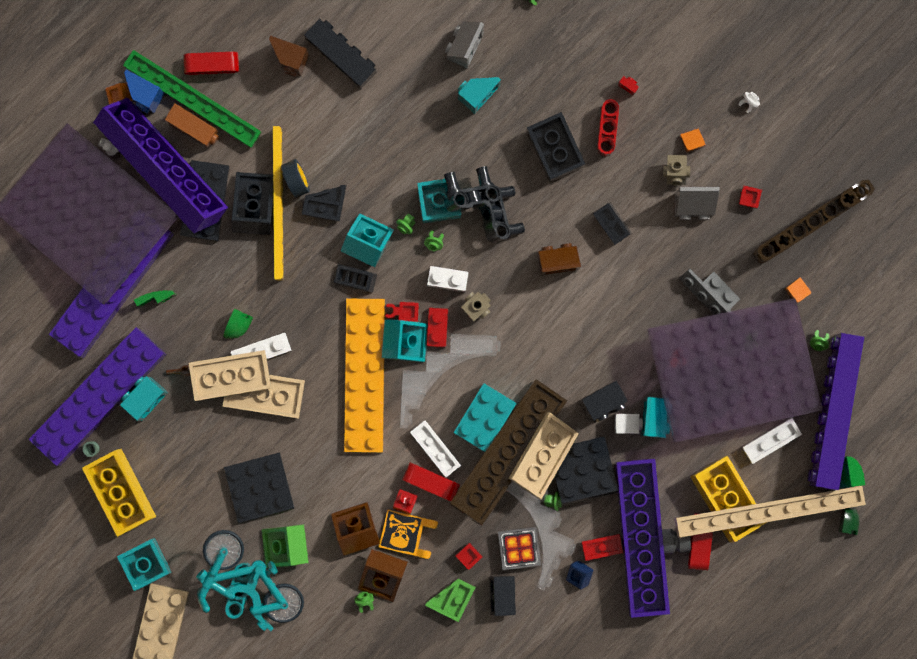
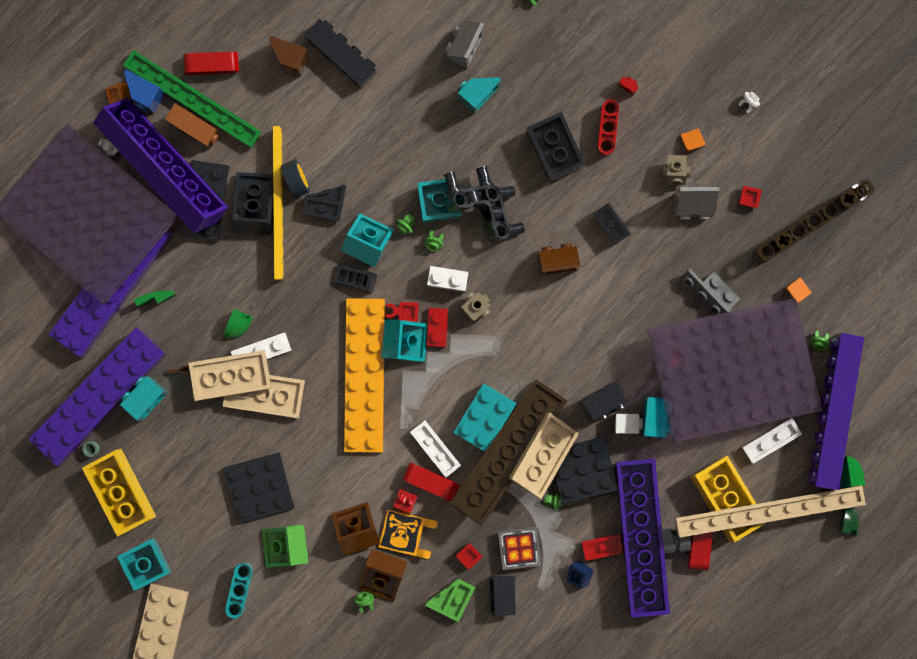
(224, 551): piece -> none

